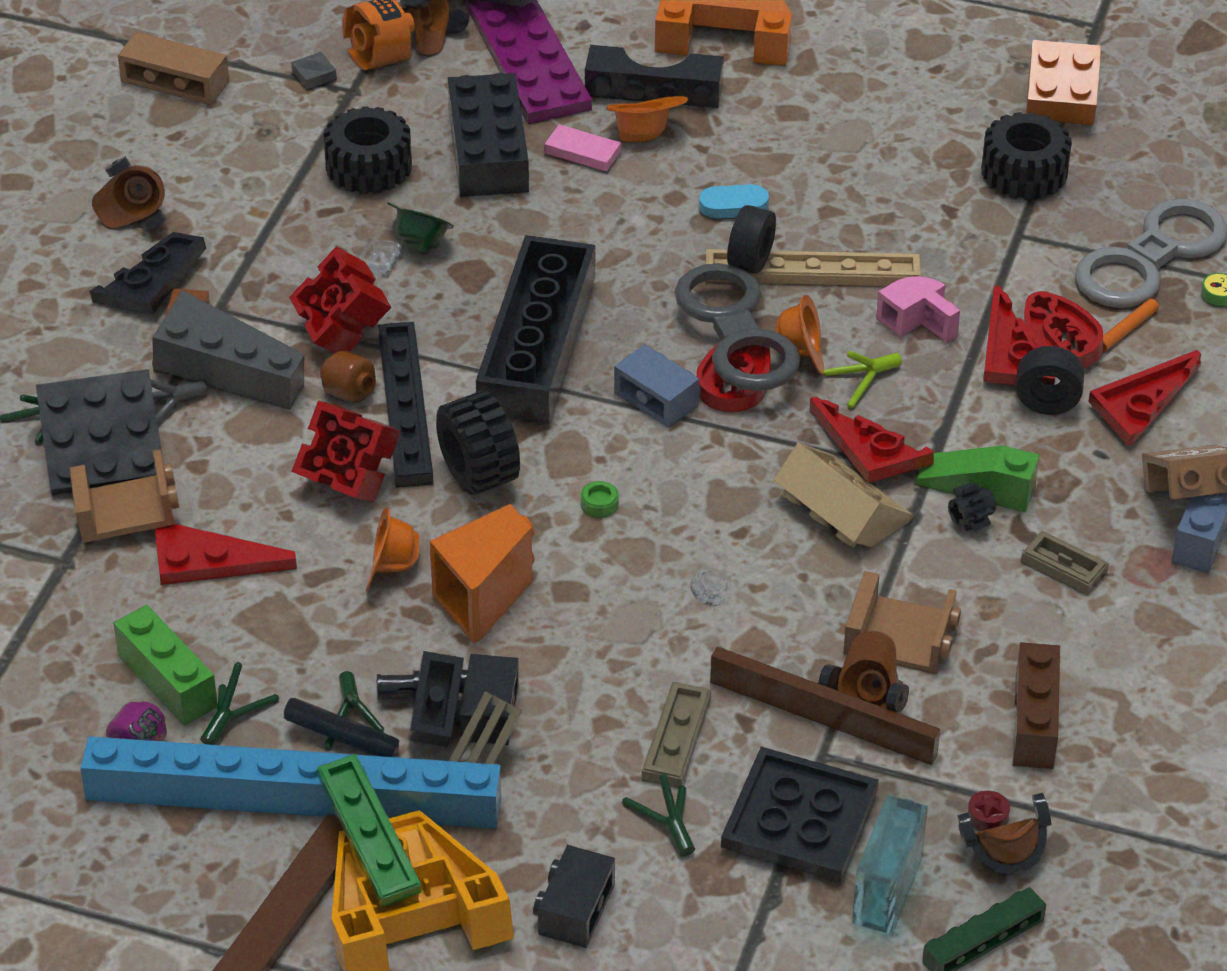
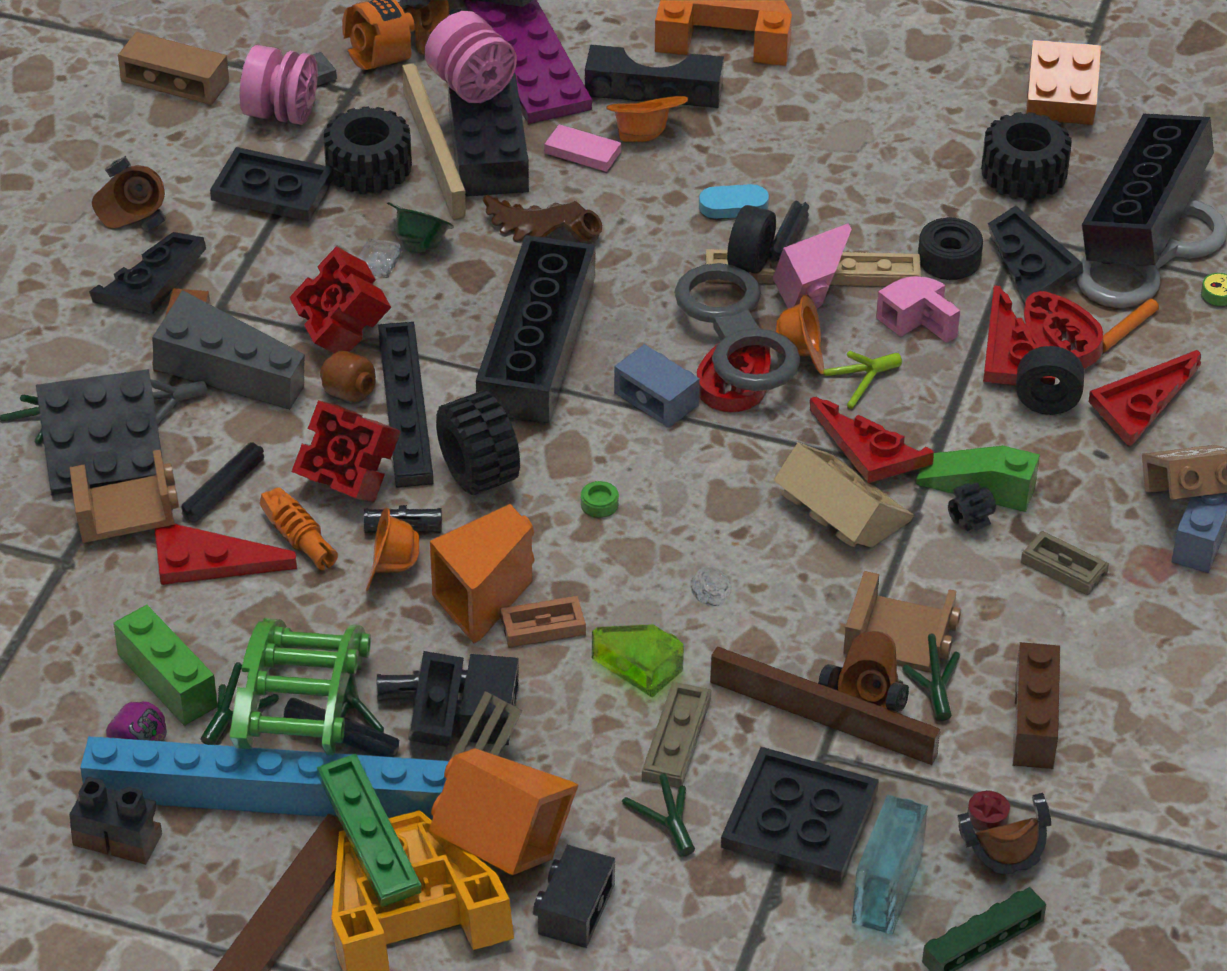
(114, 821): none -> black hips
(222, 482): none -> black axle
(271, 646): none -> bright green fence
(272, 184): none -> black plate
(278, 84): none -> bright pink wheel
(297, 527): none -> orange hinge
(420, 519): none -> black pin
(434, 141): none -> tan tile
(470, 56): none -> bright pink wheel
(502, 810): none -> orange slope
(539, 222): none -> reddish brown plant
(544, 626): none -> nougat tile
(639, 655): none -> clear neon green slope
(789, 229): none -> black axle
(810, 266): none -> bright pink slope
(938, 685): none -> dark green plant
(953, 234): none -> black tyre
(1032, 254): none -> black wing
(1148, 189): none -> black brick

